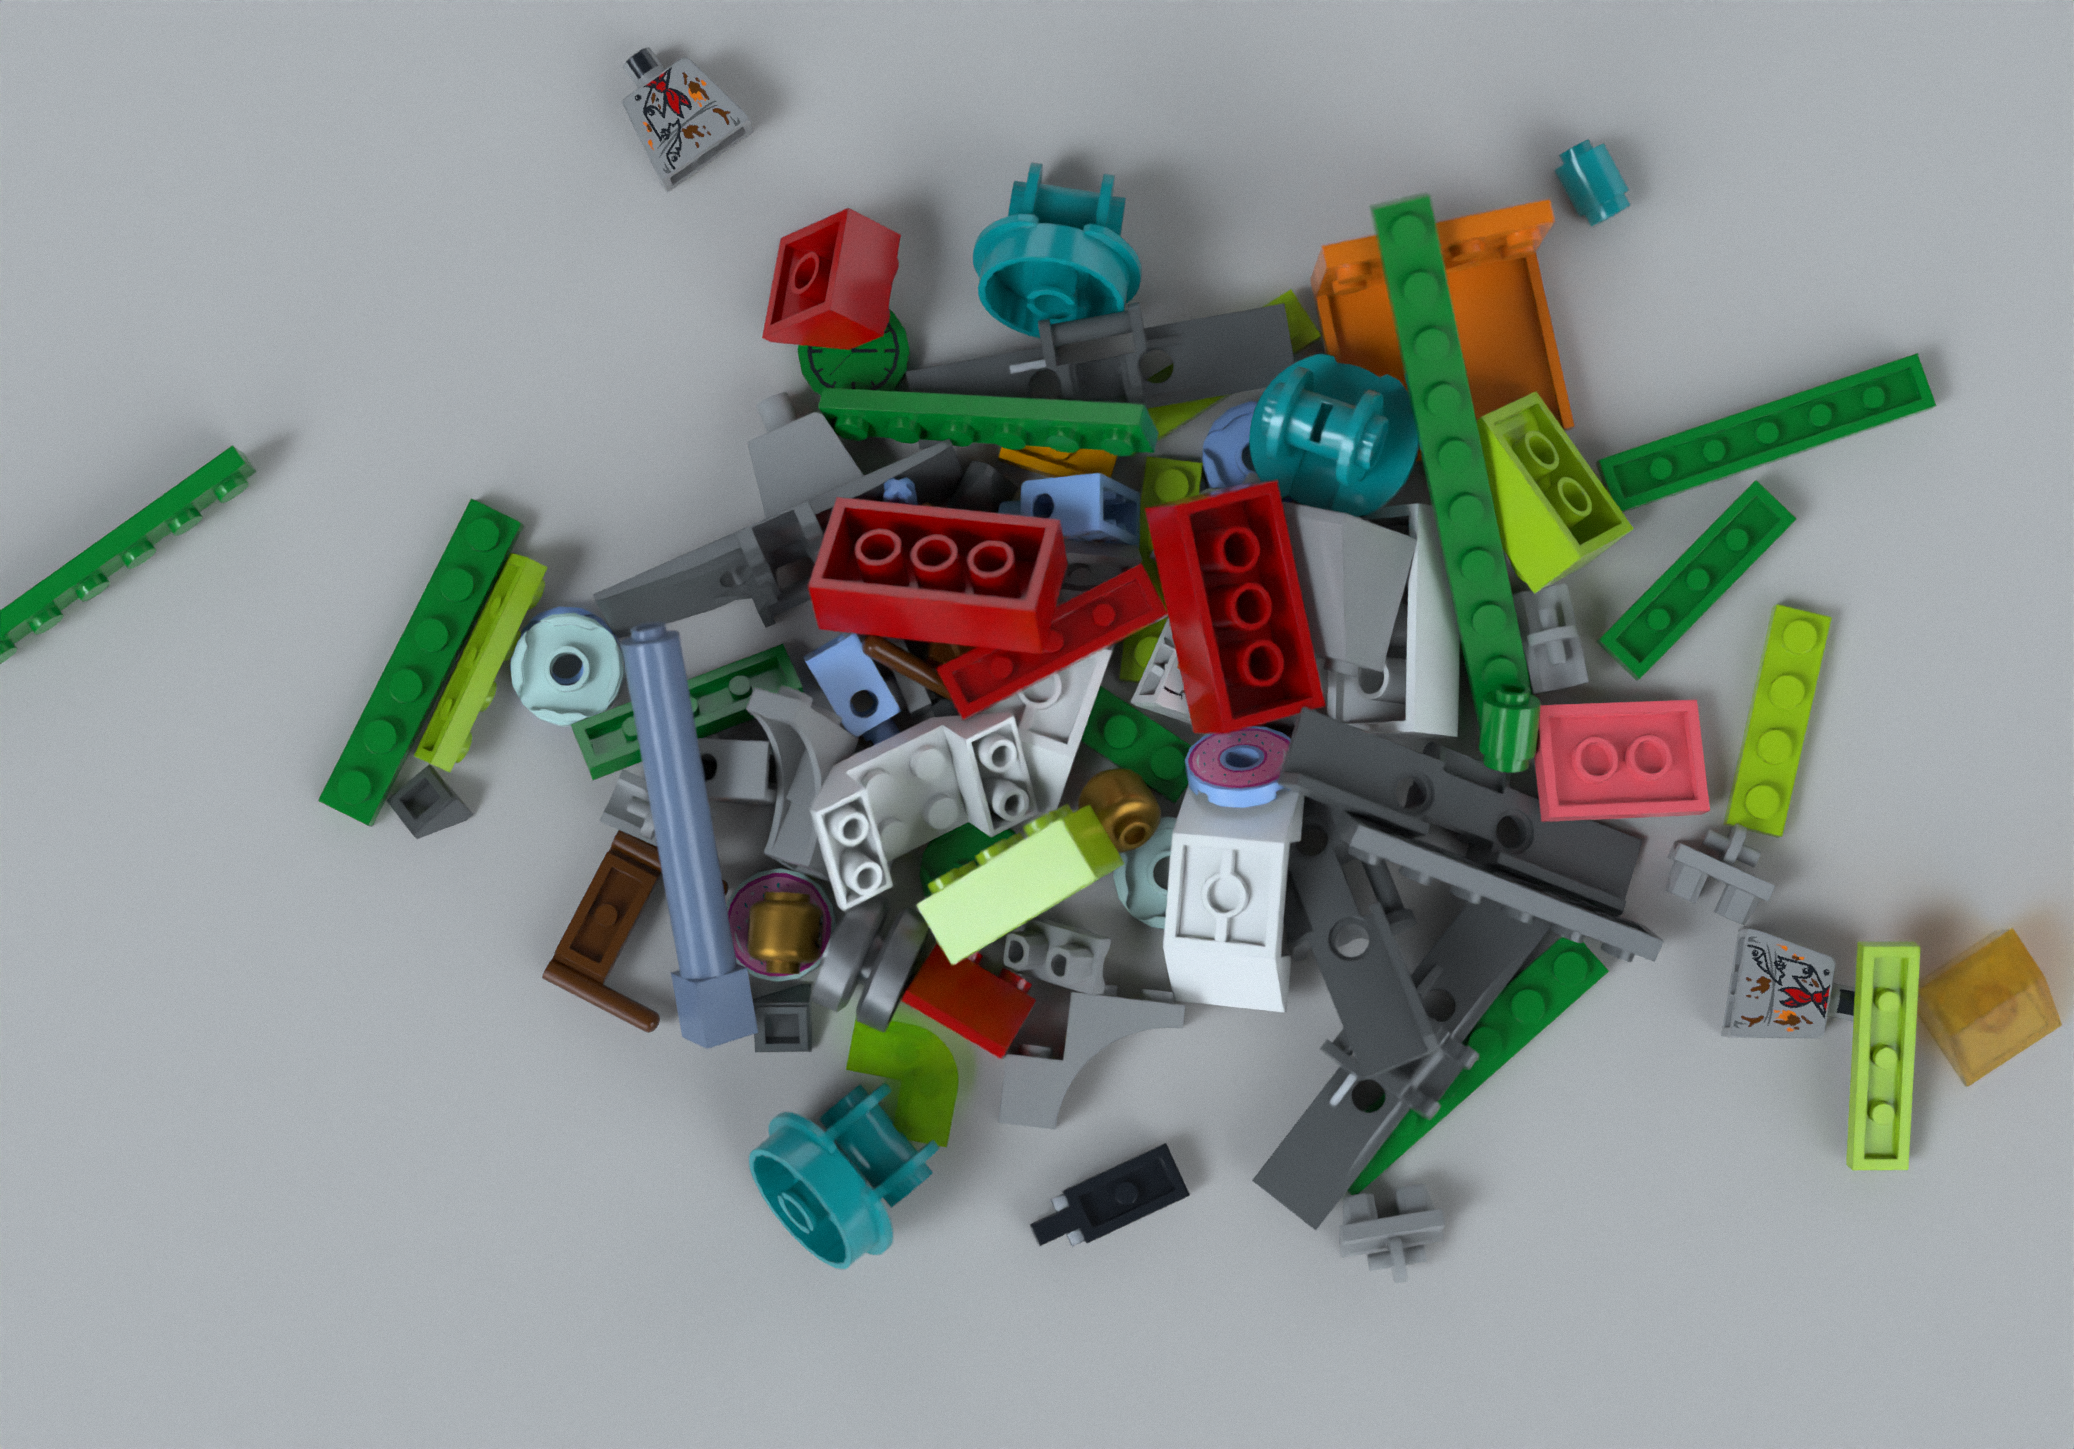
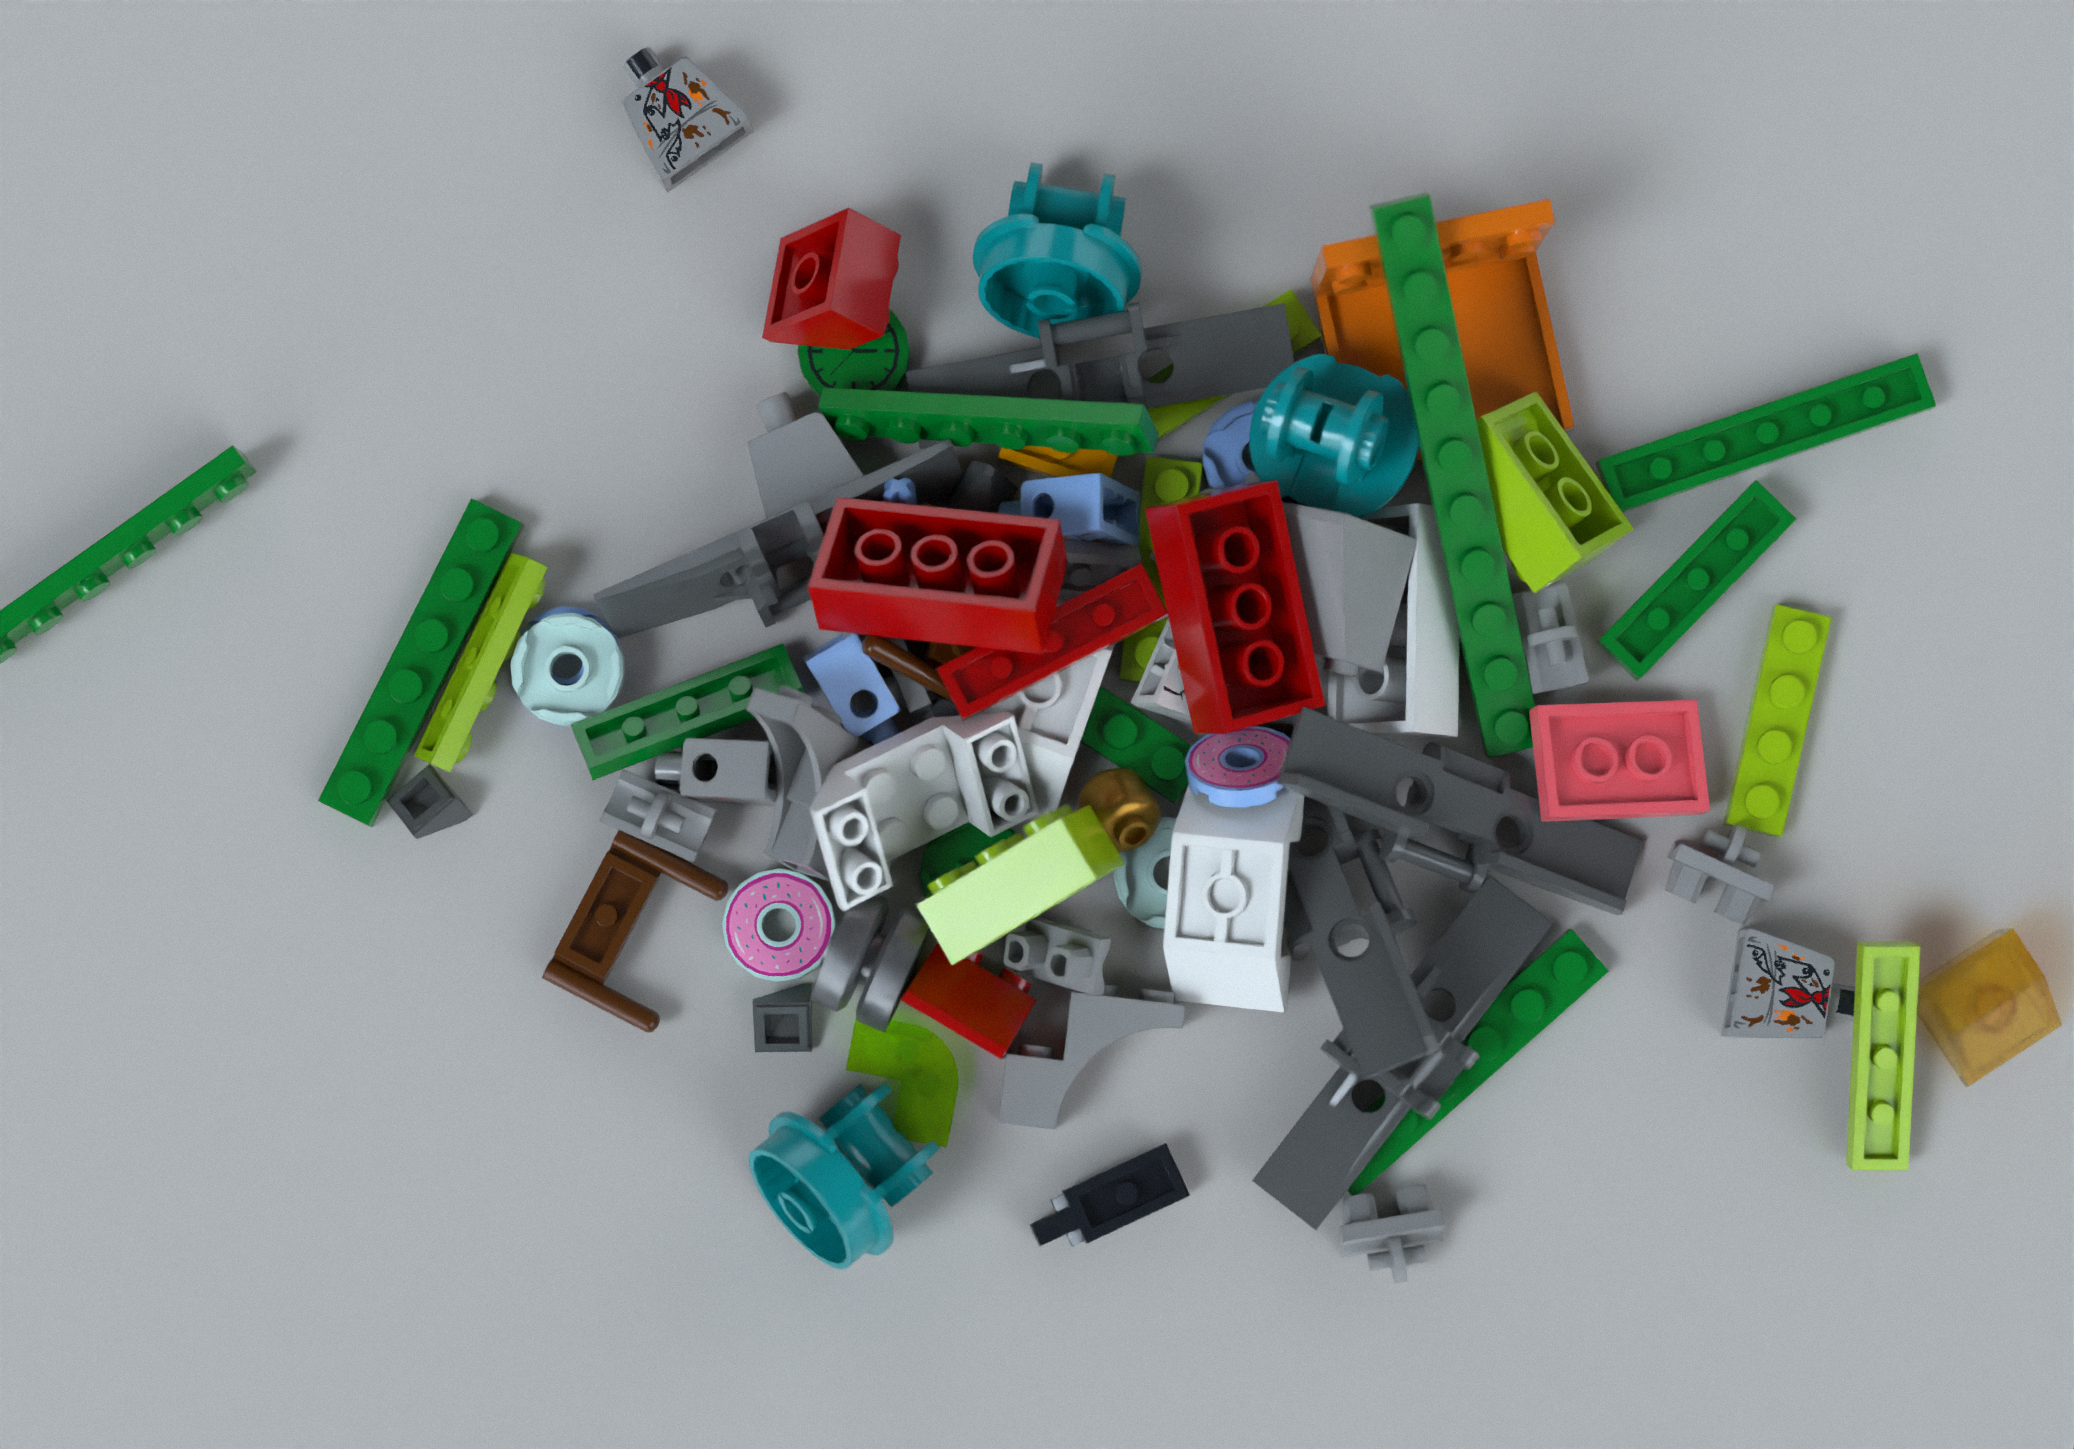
(710, 985): sand blue brick -> none
(785, 931): pearl gold head -> none
(1475, 881): plate -> none
(1509, 728): green brick -> none
(1592, 182): teal brick -> none

